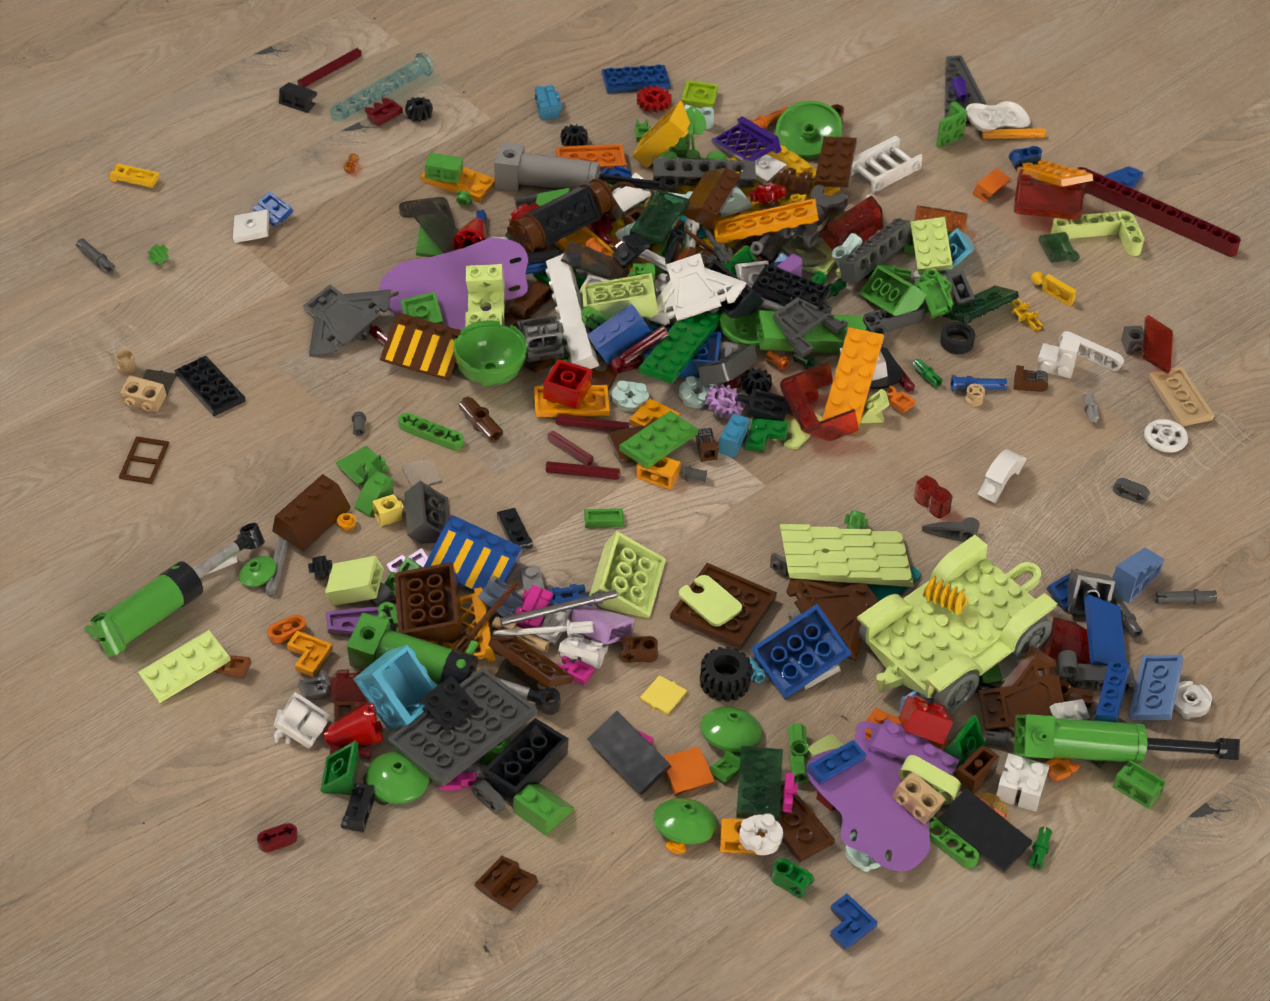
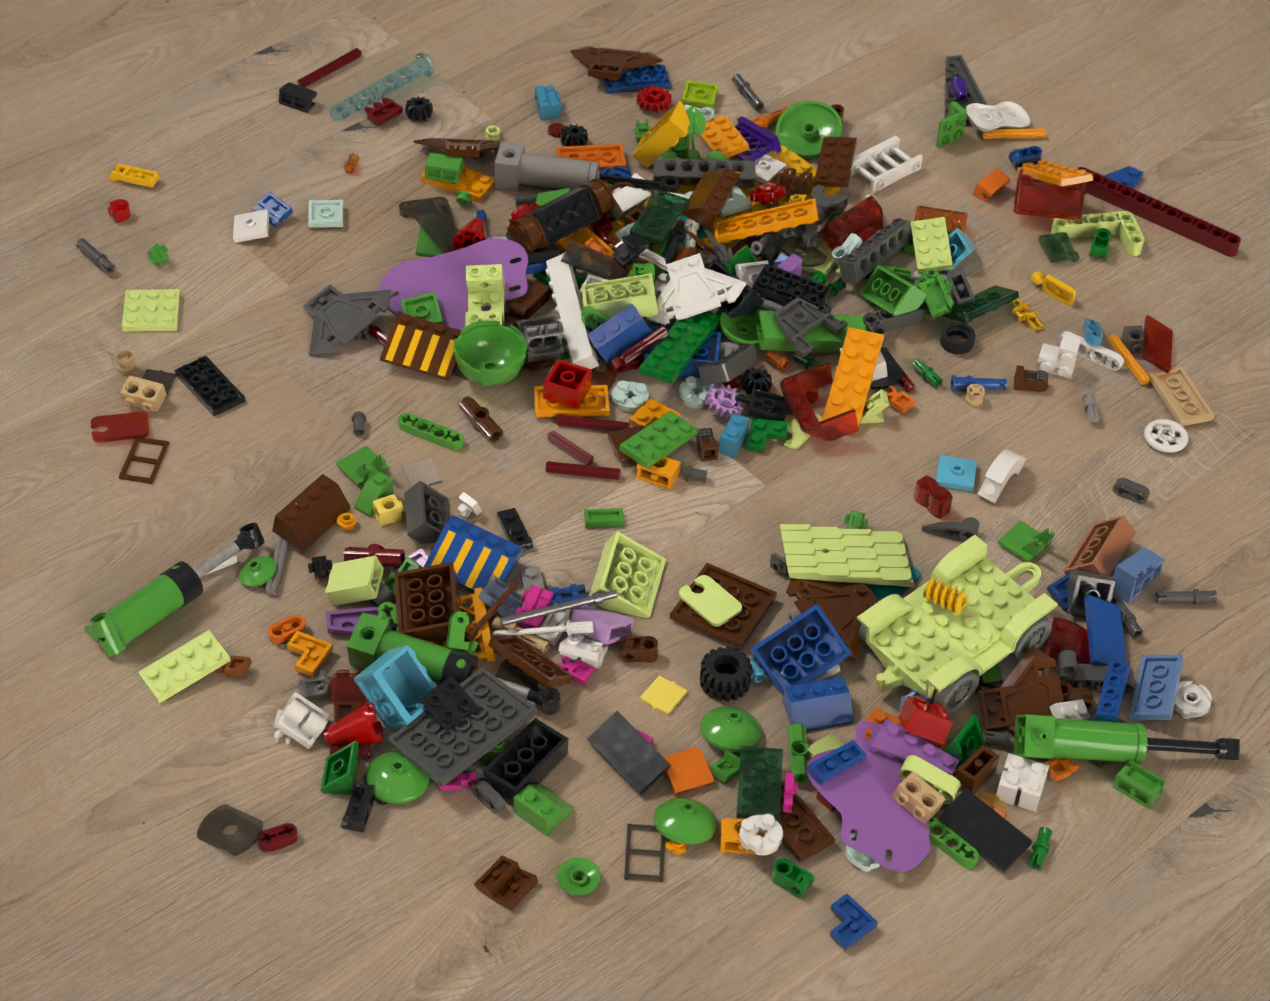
(119, 210): none -> red plate
(120, 427): none -> clear red piece
(151, 310): none -> yellowish green plate
(246, 835): none -> clear smoke piece
(325, 213): none -> light aqua plate
(386, 557): none -> dark red piece
(456, 631): none -> bright green leg
(460, 147): none -> reddish brown plate
(468, 505): none -> white tile
(492, 133): none -> yellowish green bush
(555, 129): none -> clear red piece
(579, 869): none -> bright green dish
(613, 62): none -> reddish brown plate
(661, 854): none -> clear smoke window
(724, 137): none -> light orange plate
(744, 88): none -> dark grey pin
(819, 704): none -> blue slope
(956, 473): none -> medium azure plate
(1026, 541): none -> bright green plate
(1092, 332): none -> dark azure beam
(1100, 243): none -> green piece
(1102, 546): none -> nougat slope
(1129, 359): none -> light orange axle

